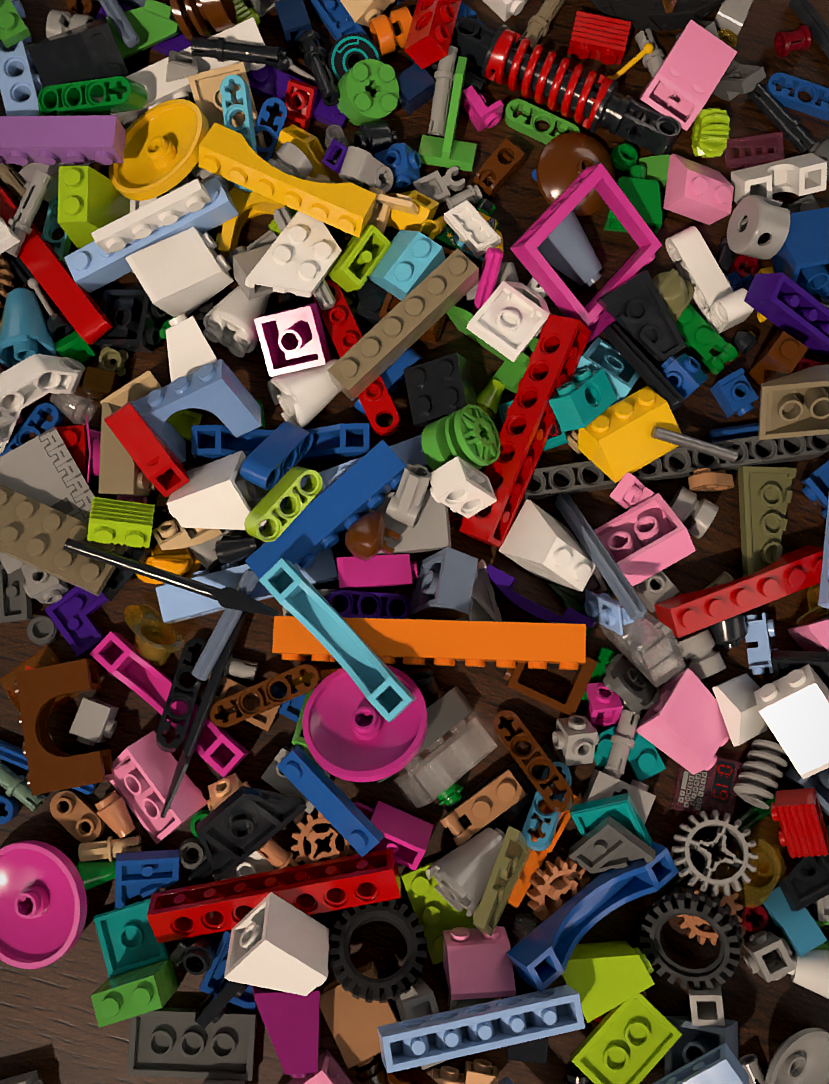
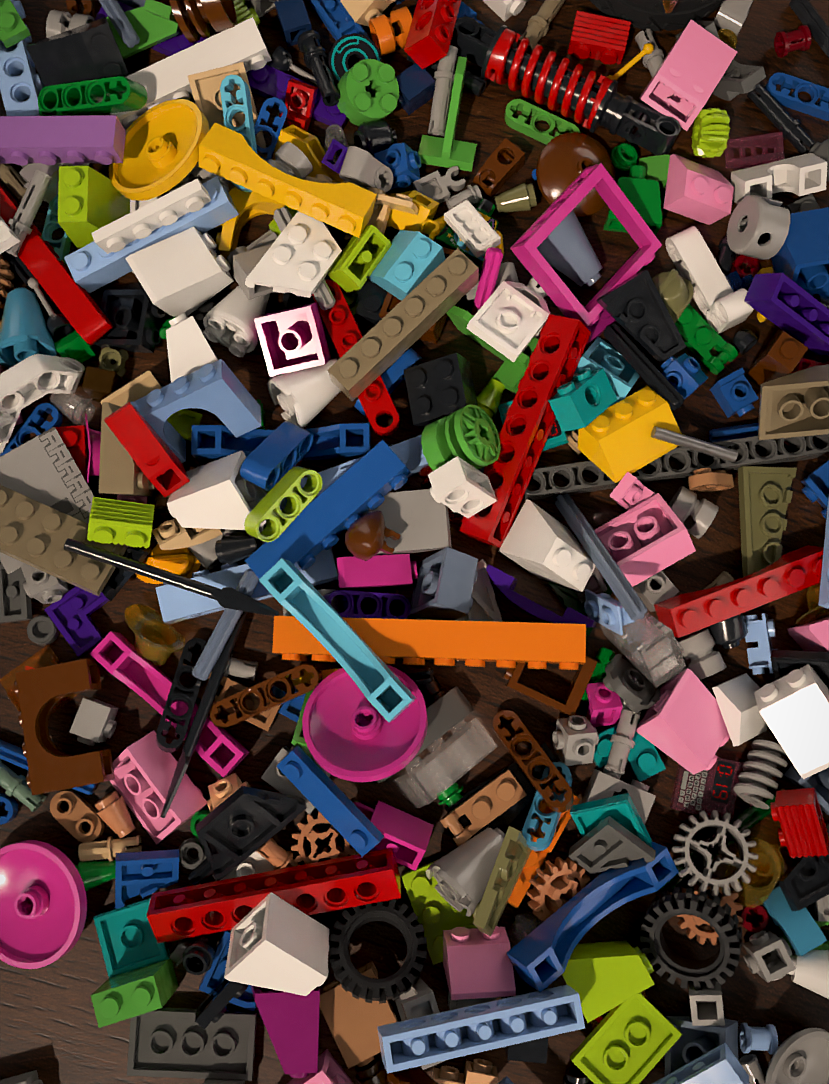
(180, 66): light grey slope -> none
(236, 51): black pin -> none
(407, 502): light grey piece -> none
(478, 111): dark pink bracket -> none
(516, 199): none -> olive cone
(758, 1038): none -> light blue bush

